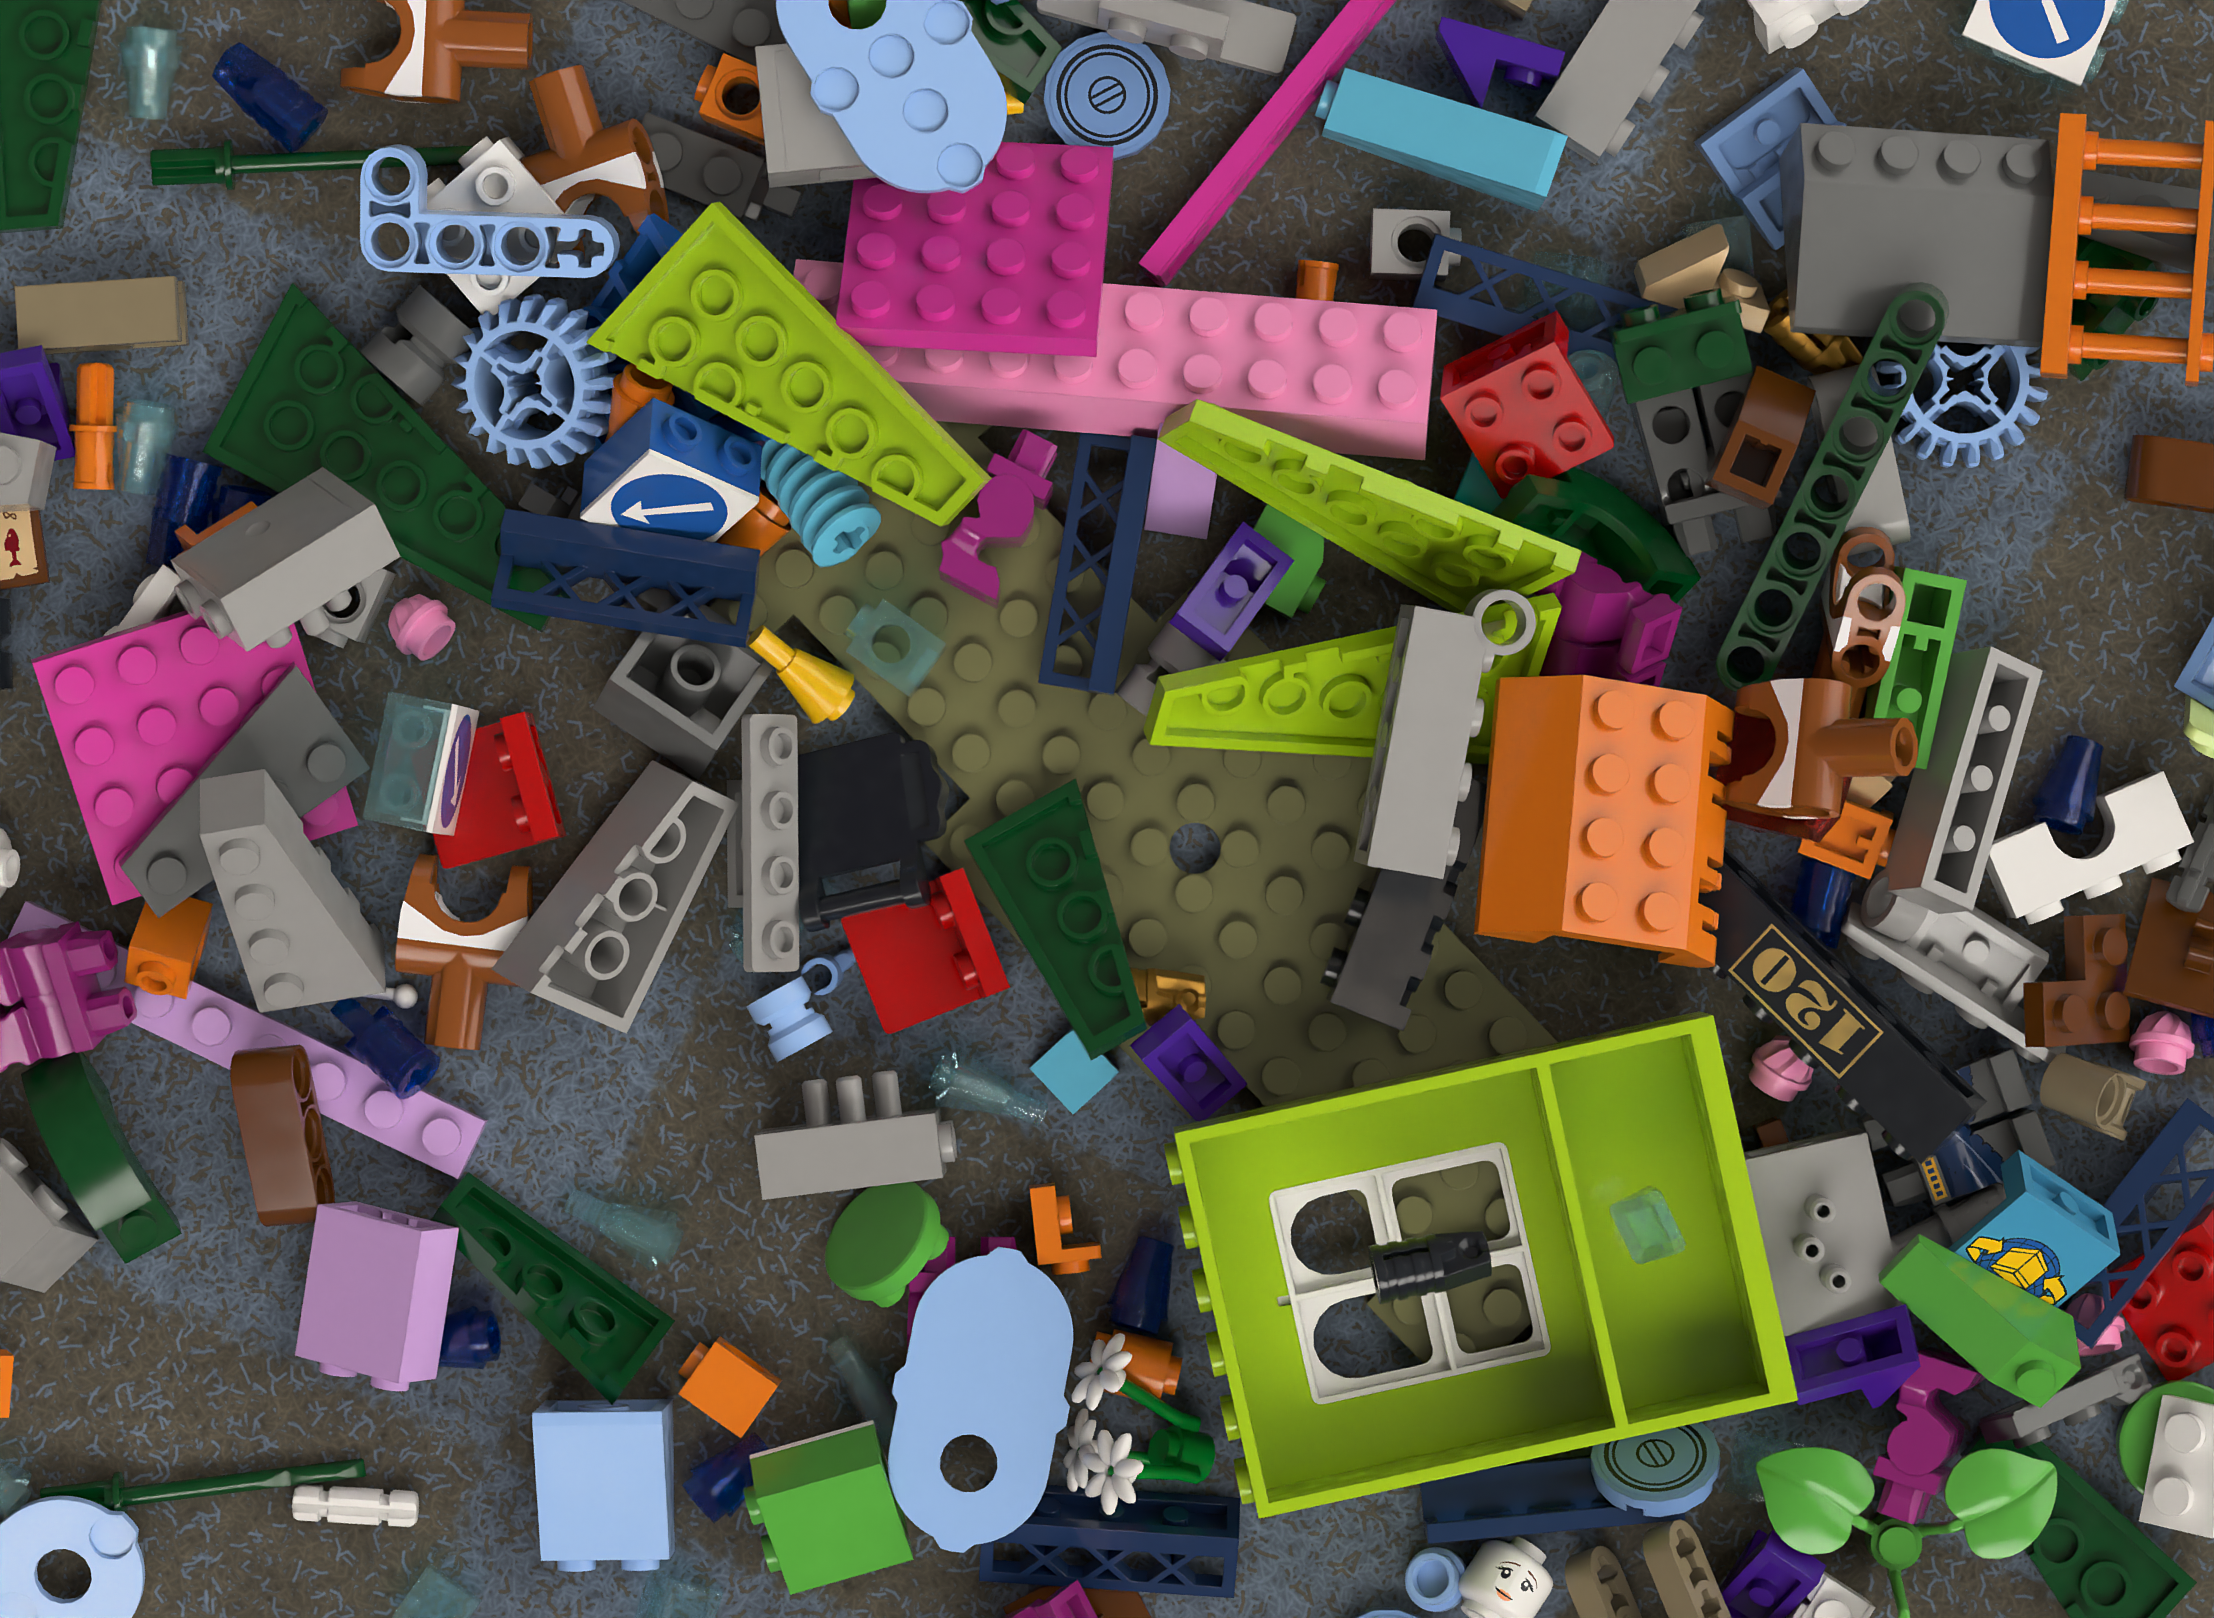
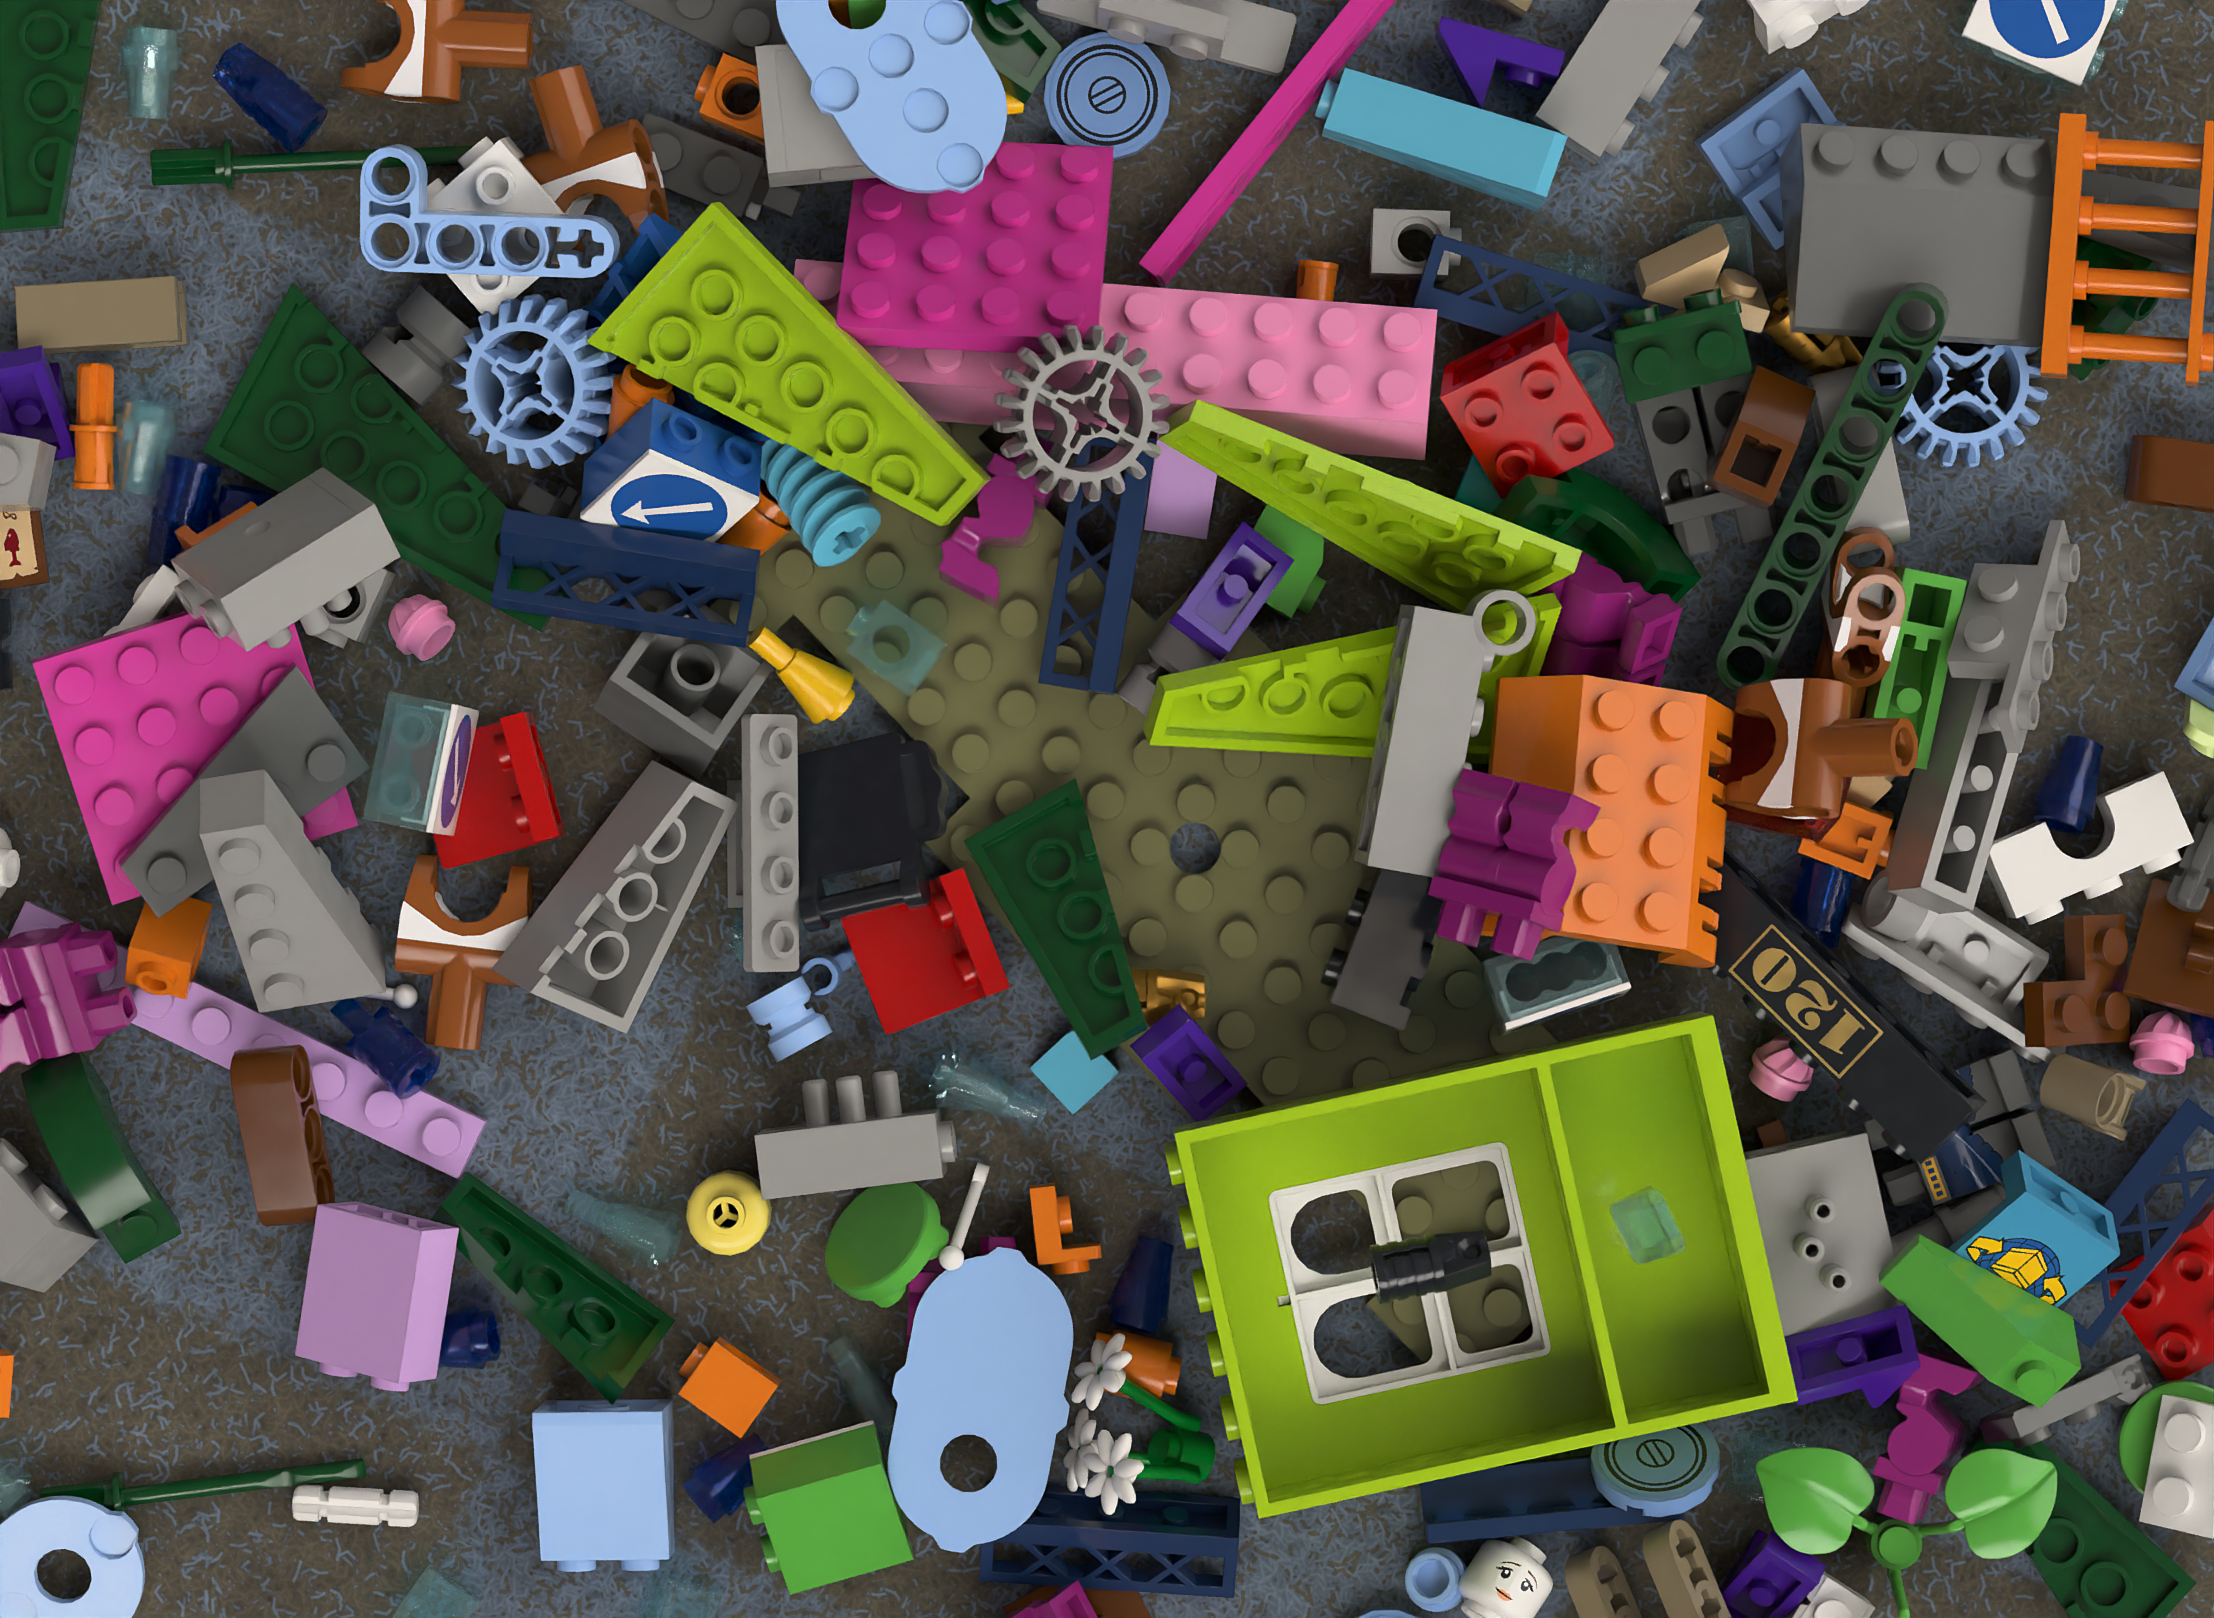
(752, 1216): none -> light yellow head
(952, 1256): none -> white hinge
(1130, 438): none -> light grey gear
(1505, 873): none -> magenta hips
(1558, 981): none -> clear light blue piece
(2010, 629): none -> light grey bracket
(2085, 1311): bright pink plate -> none

